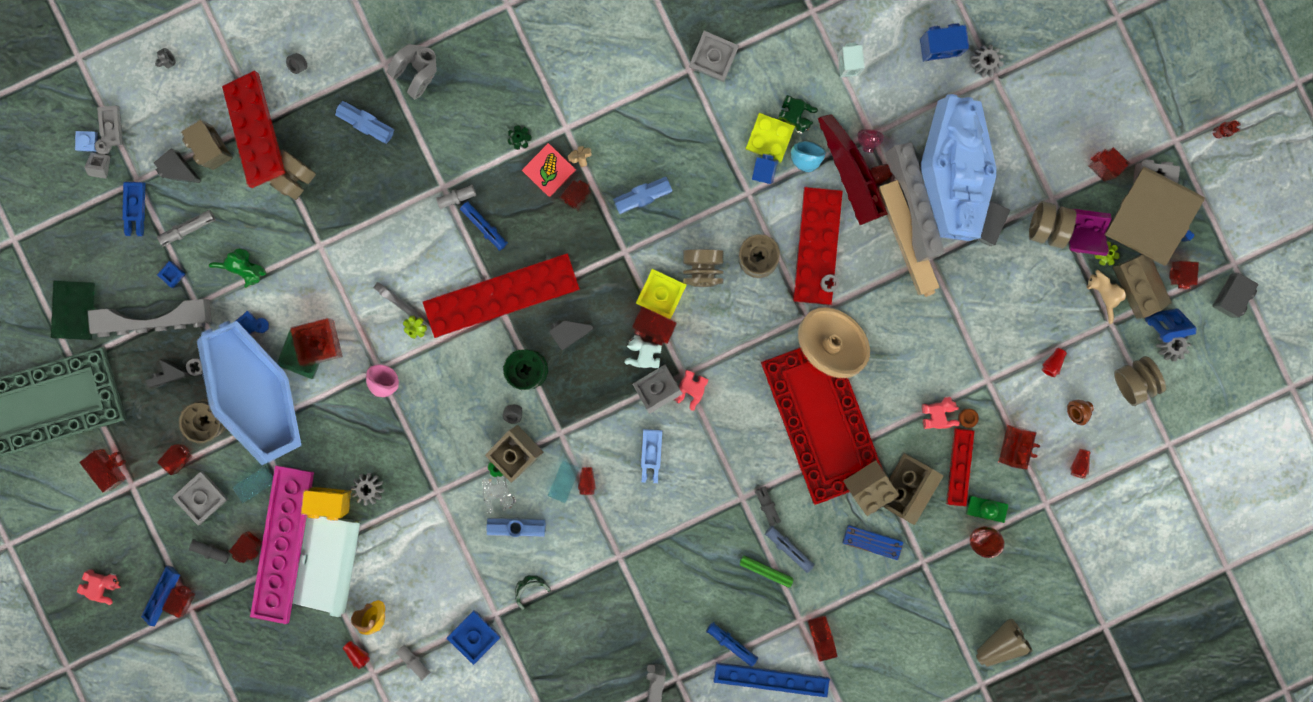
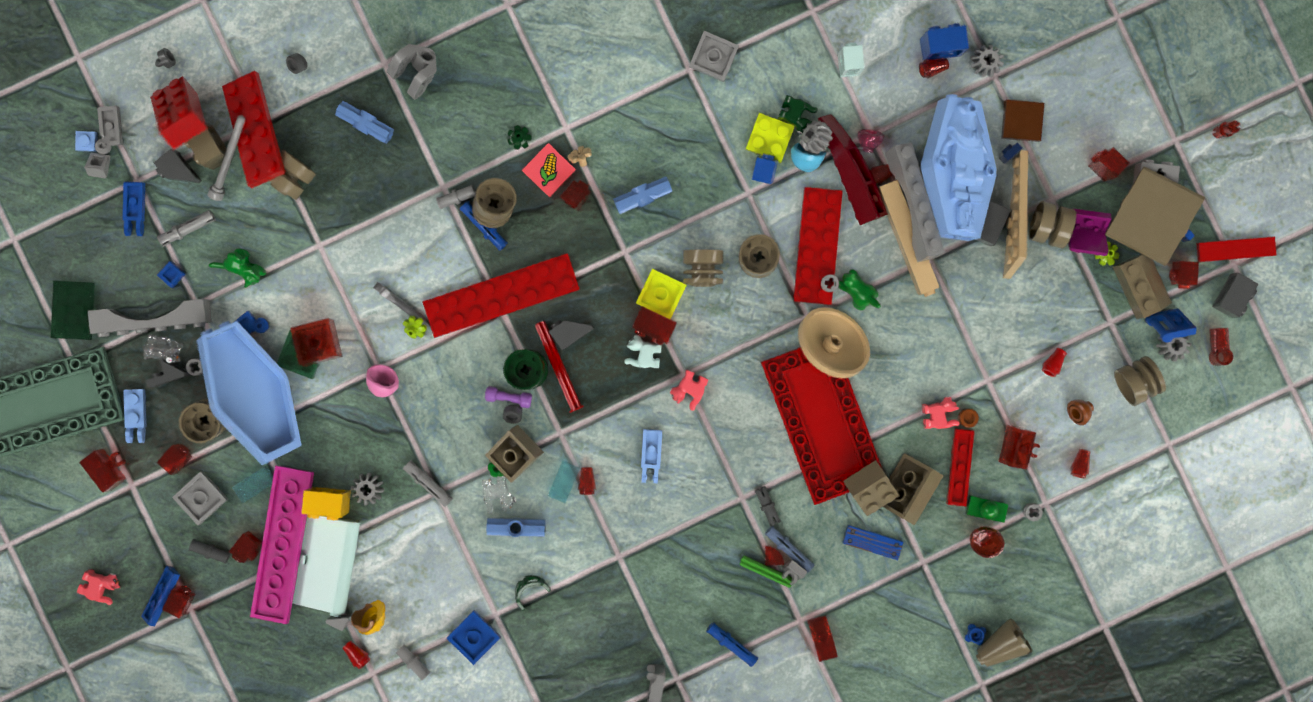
(135, 414): none -> light blue hinge
(162, 348): none -> clear animal
(178, 112): none -> red piece
(217, 191): none -> light grey piece
(339, 622): none -> light grey slope
(425, 481): none -> light grey pin
(492, 394): none -> medium lavender piece
(497, 194): none -> dark tan wheel
(558, 366): none -> red axle
(657, 389): light grey plate -> none
(771, 679): blue tile -> none
(773, 556): none -> clear red tile
(794, 570): none -> light grey tile
(816, 137): none -> light grey gear
(861, 292): none -> green animal
(932, 67): none -> clear red cone
(980, 634): none -> blue plate
(1009, 152): none -> dark blue plate
(1017, 221): none -> tan wing
(1022, 120): none -> reddish brown tile
(1034, 506): none -> light grey bush
(1111, 293): tan animal -> none
(1220, 344): none -> clear red piece
(1236, 249): none -> red tile

